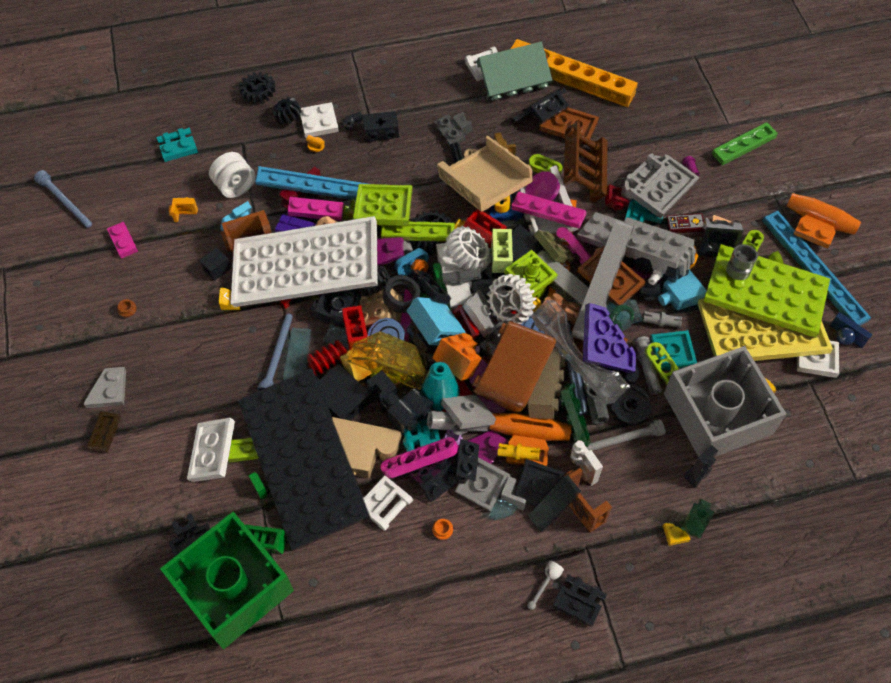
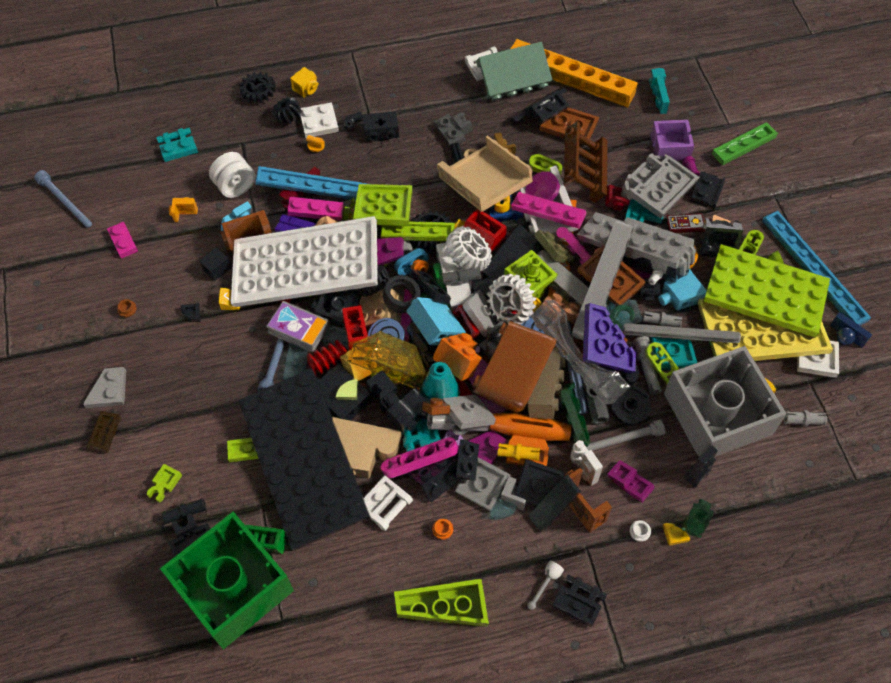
(165, 480): none -> lime plate
(183, 510): none -> black pin
(192, 312): none -> black tile
(211, 450): white plate -> none
(258, 485): green tile -> none
(298, 326): none -> piece
(304, 82): none -> yellow brick
(348, 390): none -> yellowish green tile
(436, 406): none -> dark orange plate
(447, 603): none -> lime wedge
(501, 249): yellowish green brick -> none
(628, 479): none -> magenta slope
(640, 531): none -> white plate
(658, 87): none -> teal plate
(672, 139): none -> medium lavender piece
(682, 333): none -> light grey axle
(707, 189): none -> black plate
(741, 262): dark grey wheel -> none
(805, 418): none -> light grey pin
(820, 220): orange plate -> none

